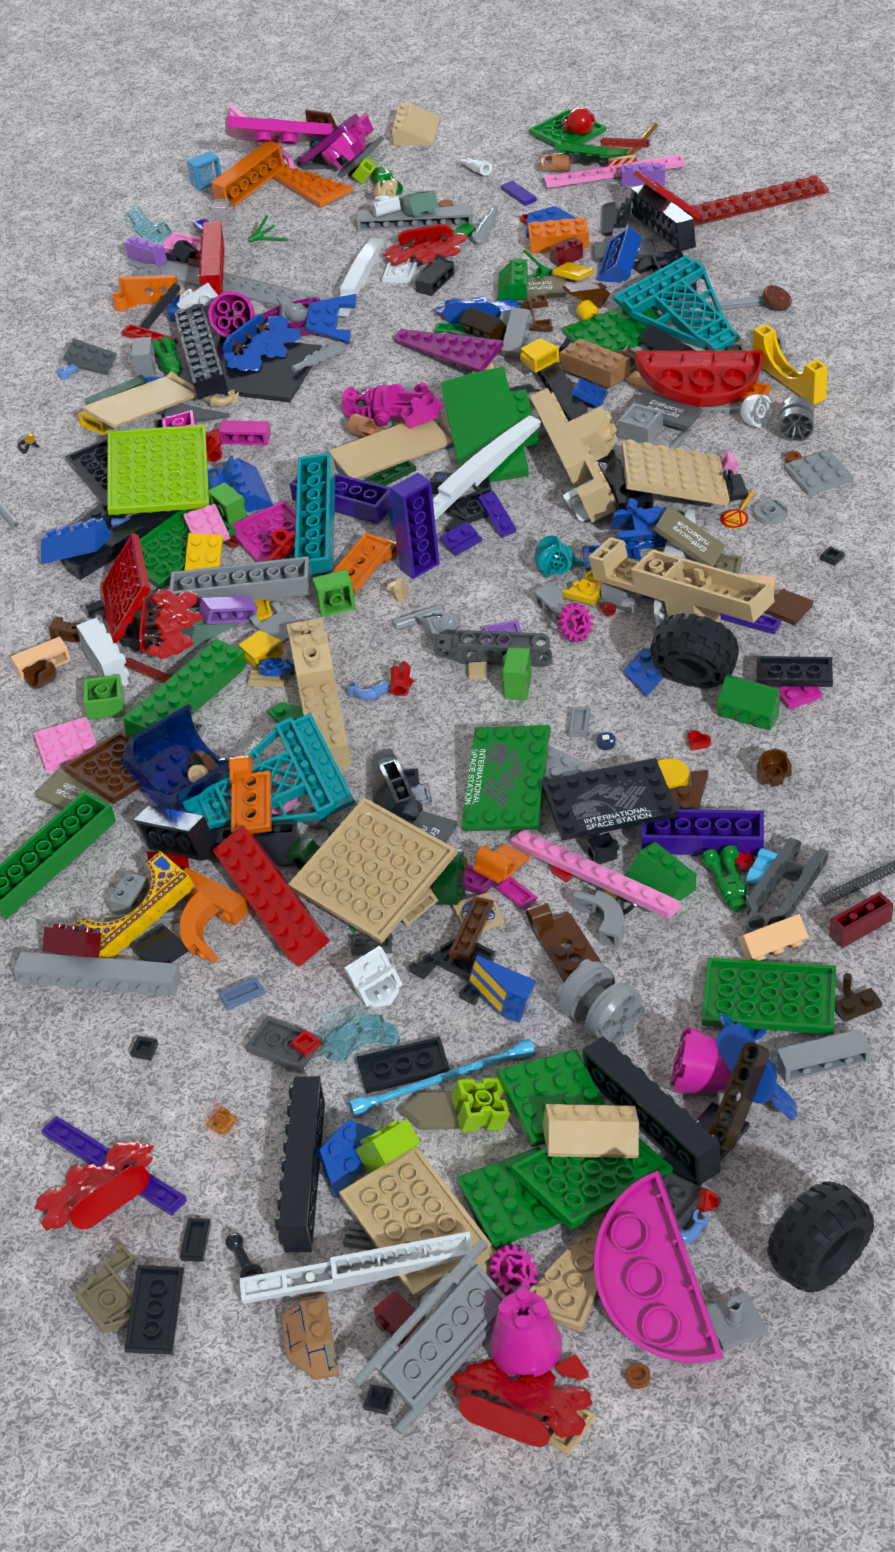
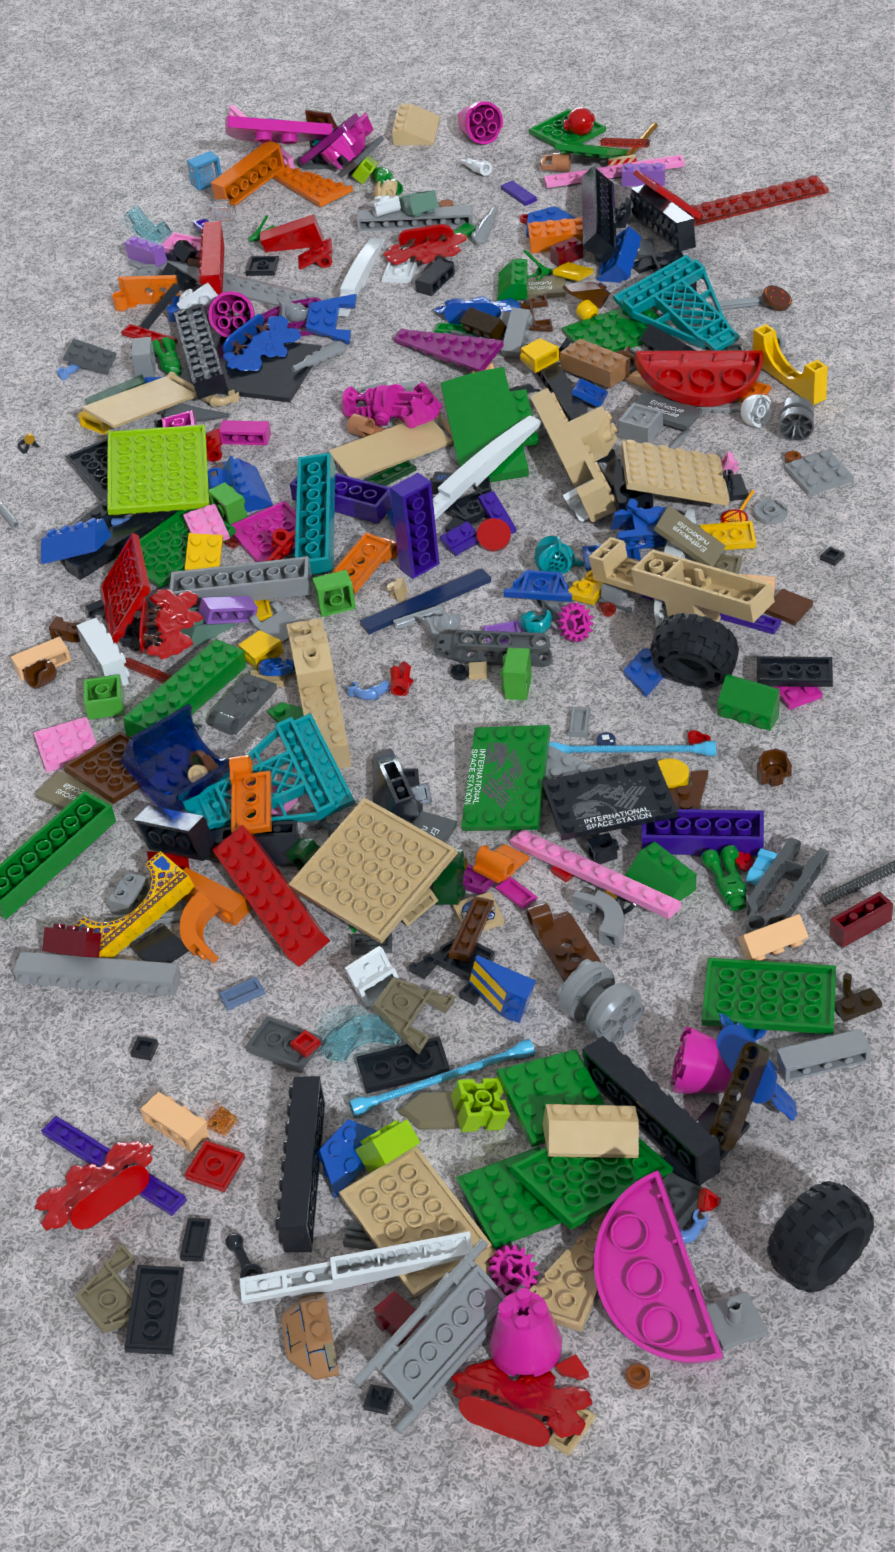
(175, 1121): none -> light nougat brick
(184, 280): none -> black brick
(214, 1166): none -> red plate
(230, 716): none -> dark grey hinge
(262, 266): none -> black tile
(292, 235): none -> red wedge
(319, 253): none -> red piece
(401, 1005): none -> dark tan wing
(426, 600): none -> dark blue tile
(459, 672): none -> black tile
(481, 122): none -> dark pink cone
(493, 534): none -> red tile
(536, 623): none -> teal hair
(540, 586): none -> blue wing
(598, 215): none -> black brick
(705, 748): none -> medium azure hose
(733, 534): none -> yellow plate

